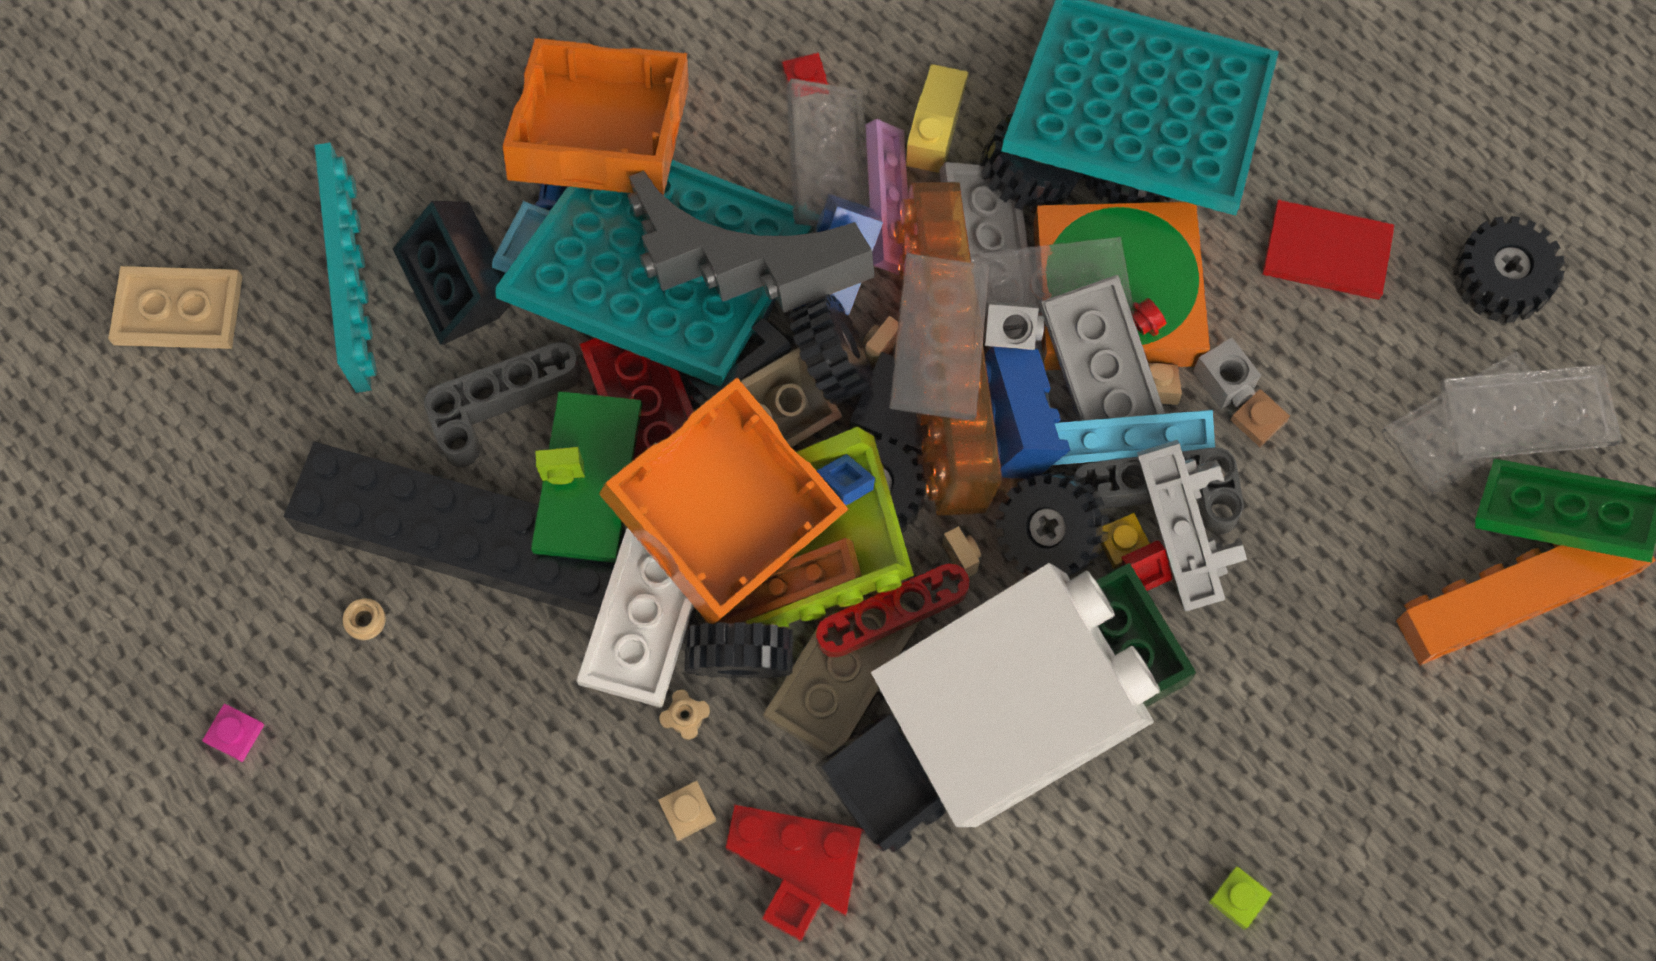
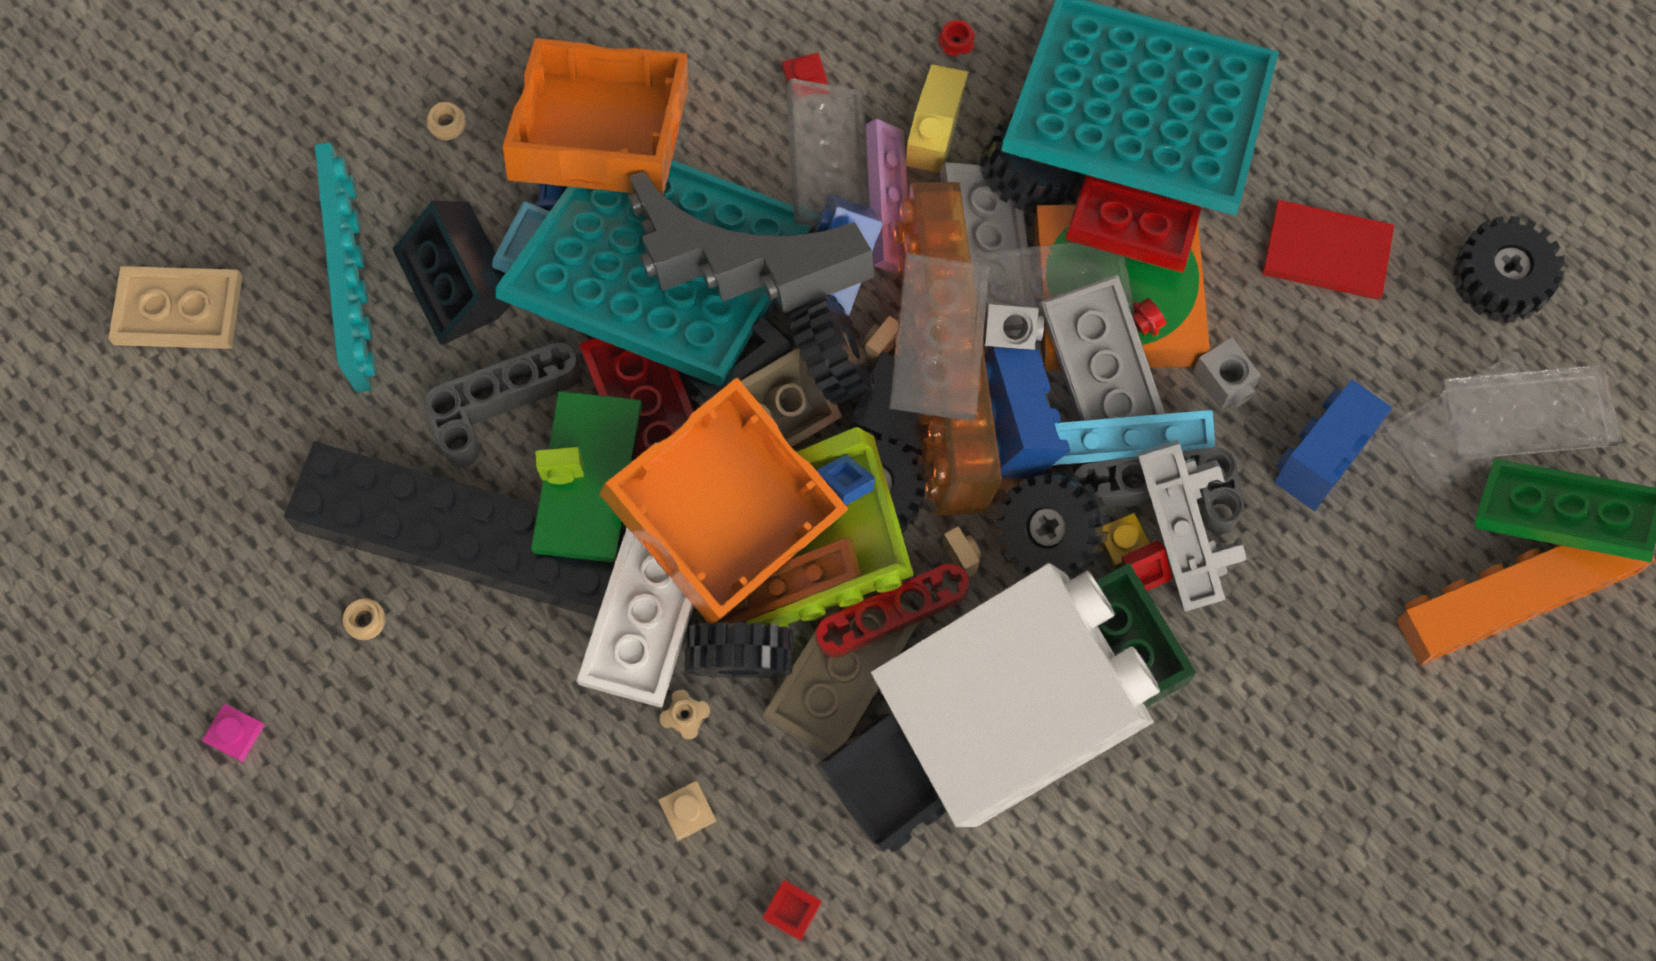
(444, 111): none -> tan plate
(800, 850): red wing -> none
(953, 30): none -> red plate
(1134, 223): none -> red tile
(1167, 382): tan plate -> none
(1240, 898): lime plate -> none
(1260, 418): medium nougat plate -> none
(1331, 443): none -> blue wedge

